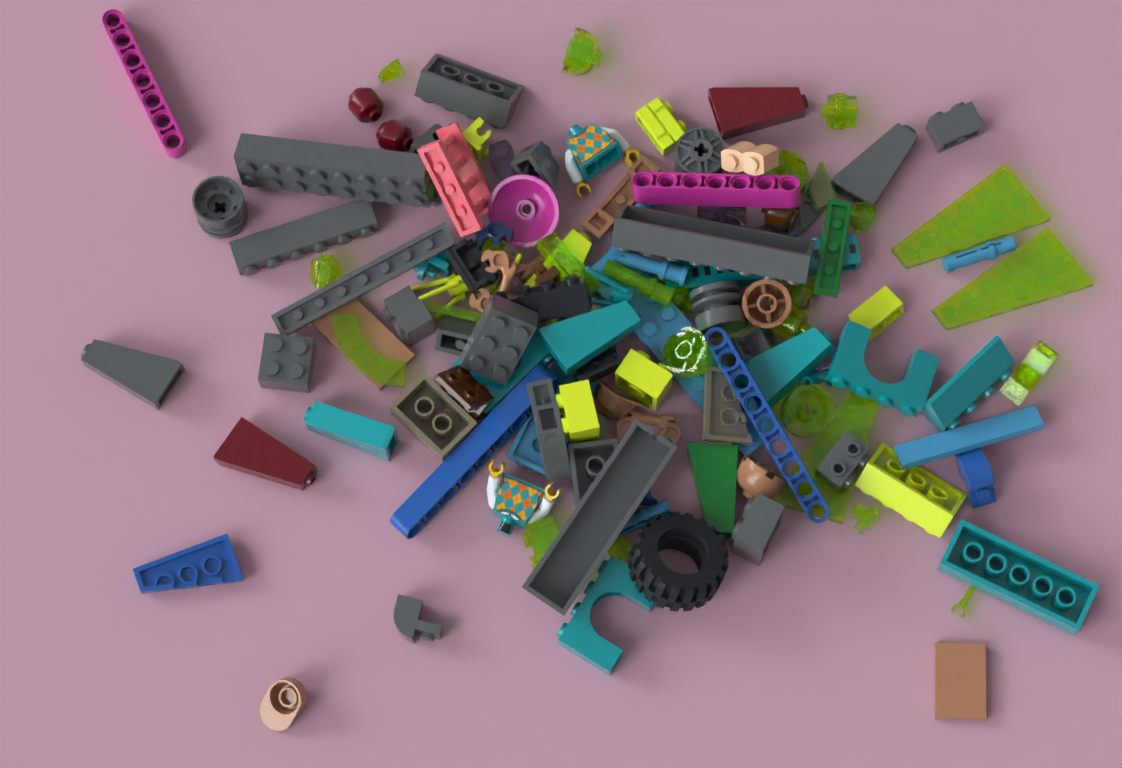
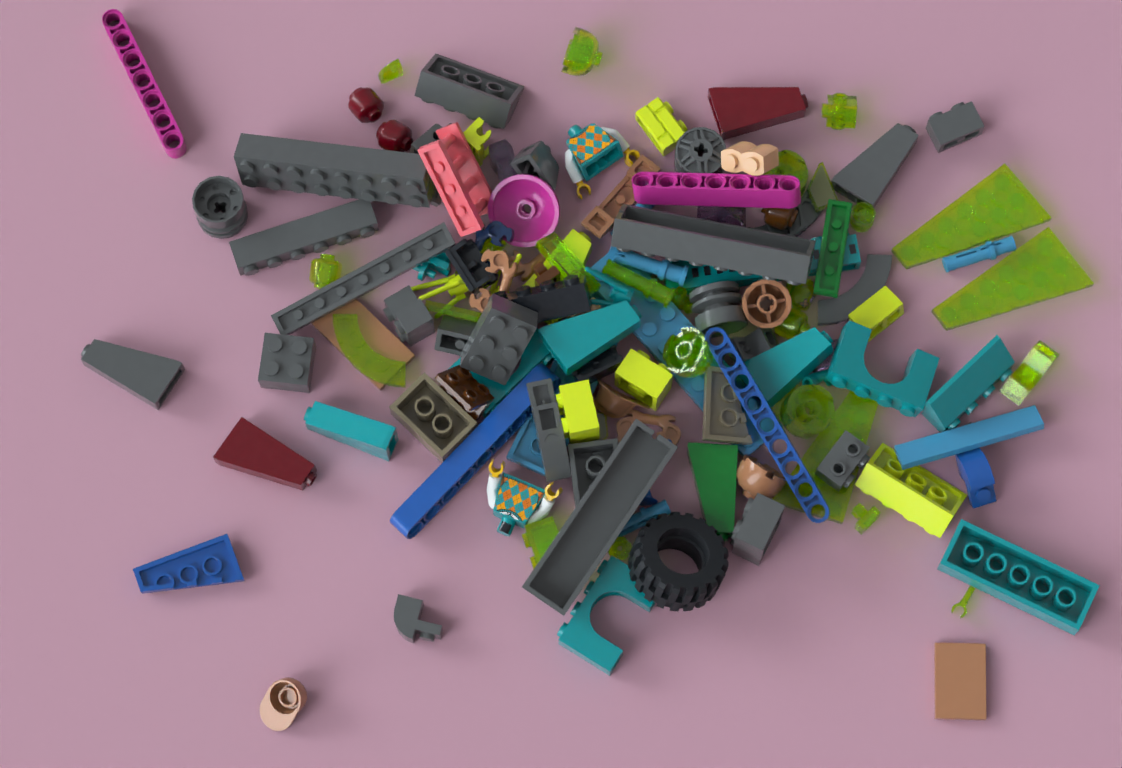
(872, 280): none -> dark grey tile

